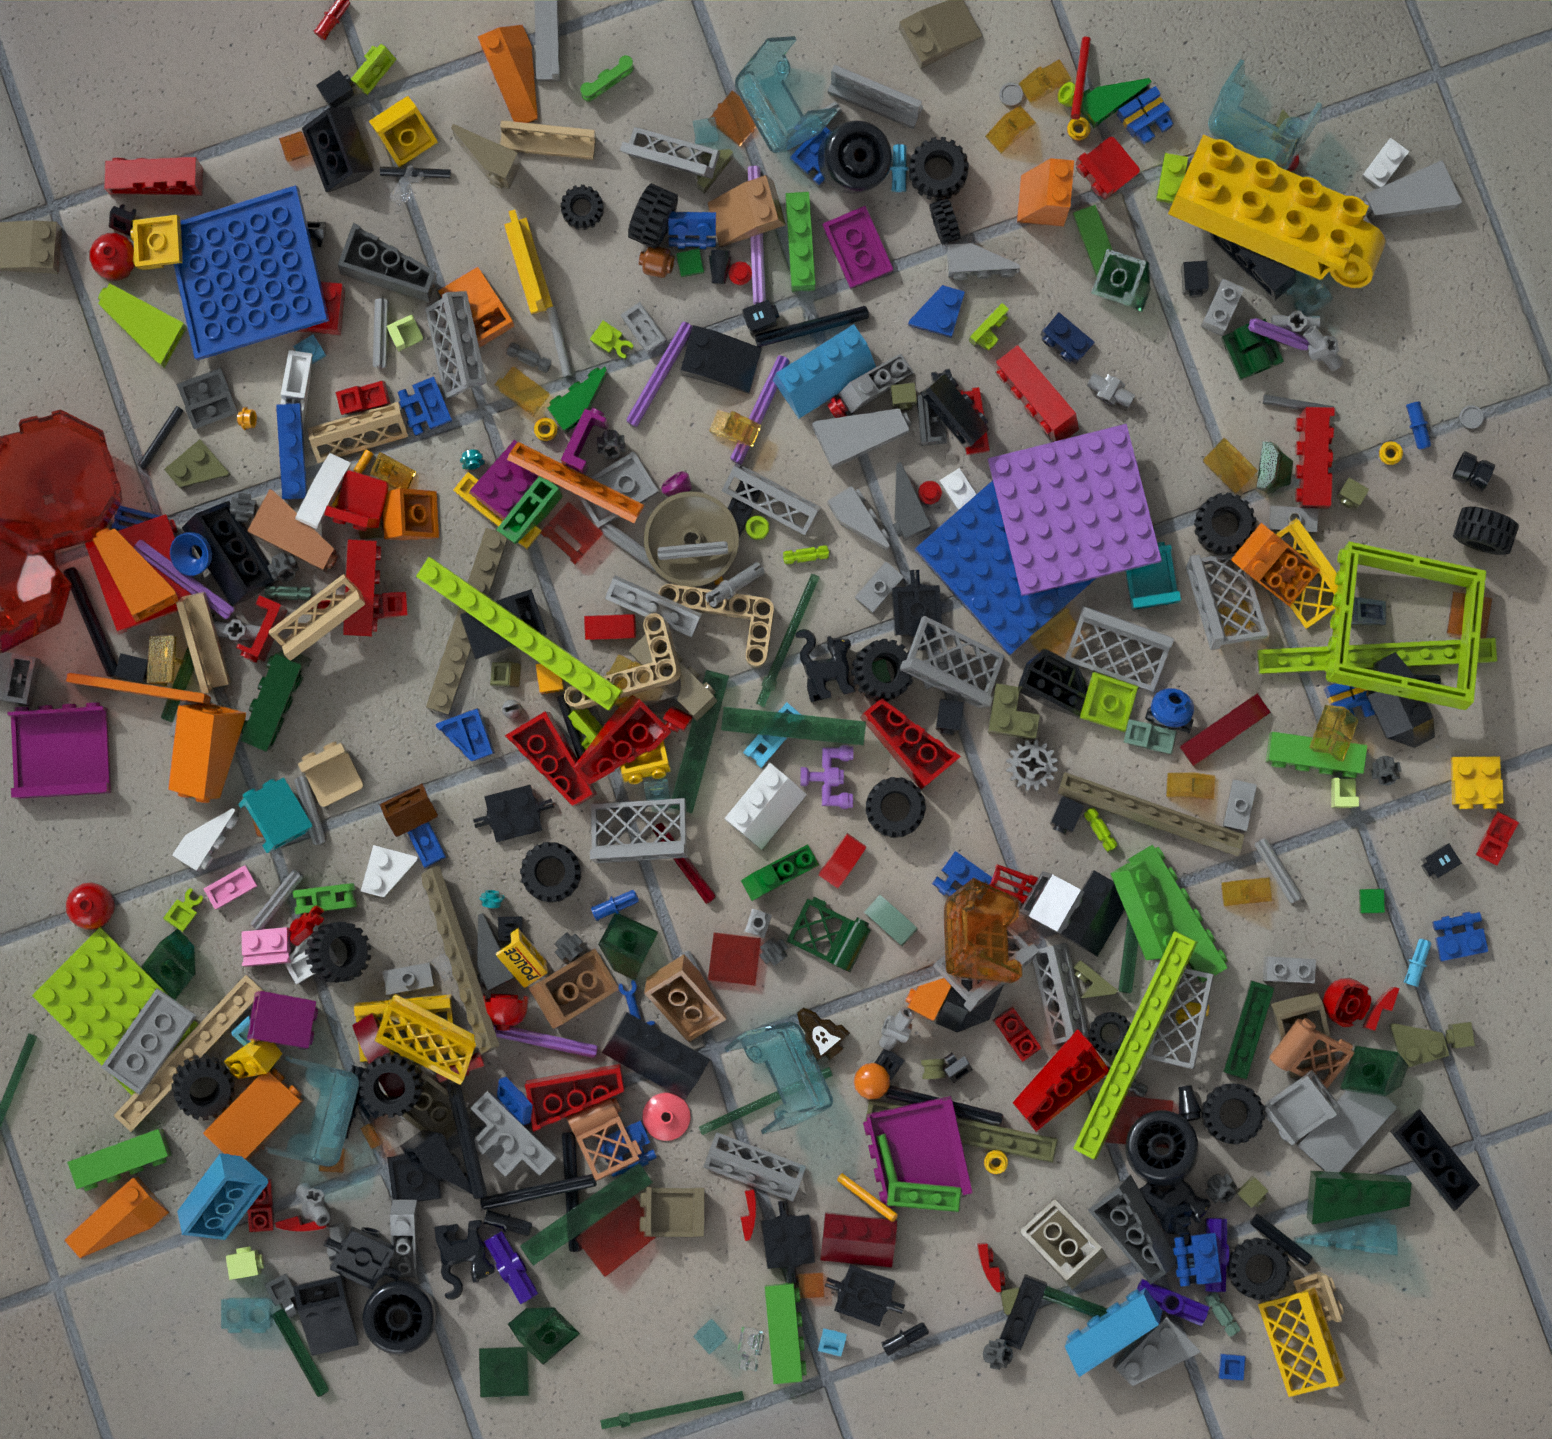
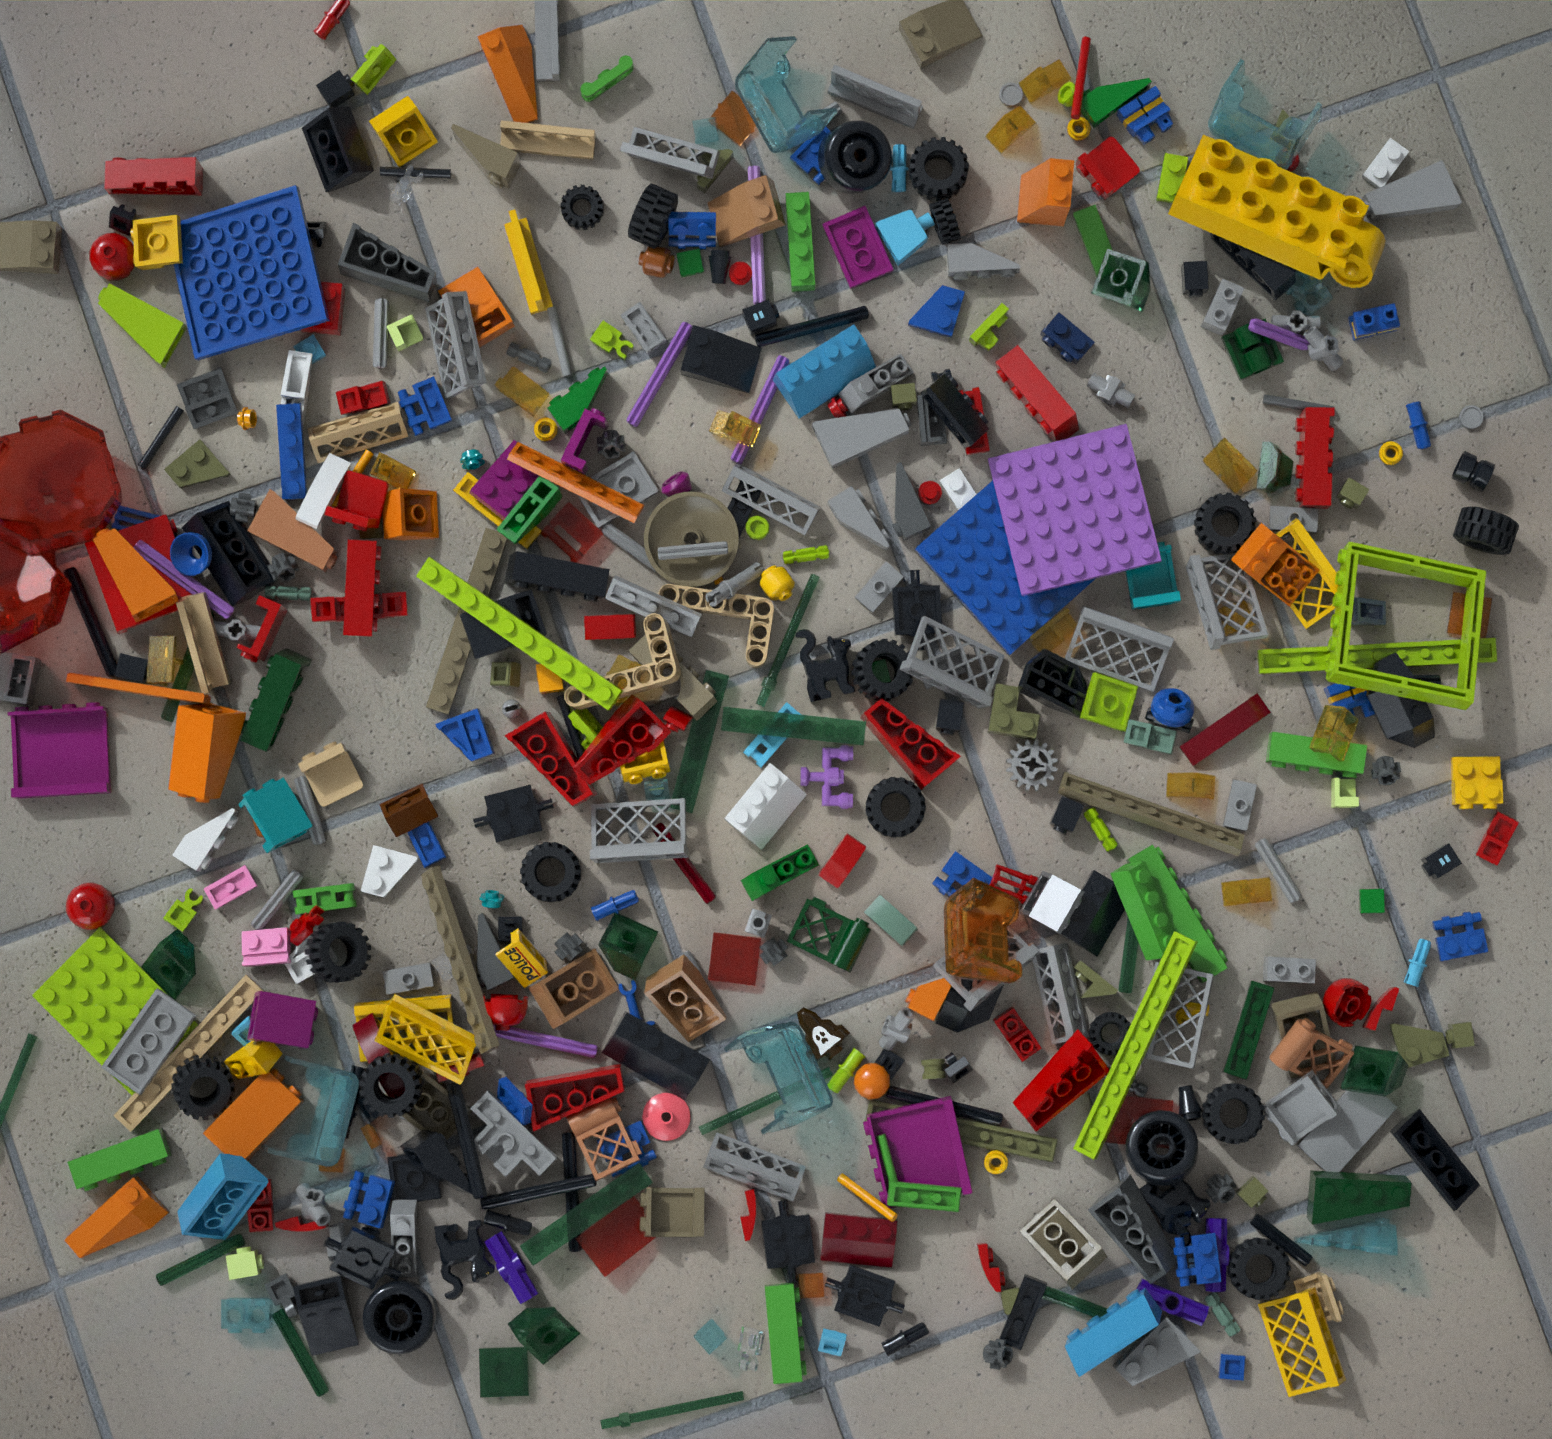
(200, 1259): none -> clear green axle
(294, 146): clear orange tile -> none
(321, 620): tan fence -> none
(375, 1202): none -> blue plate
(556, 575): none -> black wedge
(777, 583): none -> yellow head
(845, 1070): none -> lime axle
(904, 233): none -> medium azure torso
(1374, 321): none -> blue hips

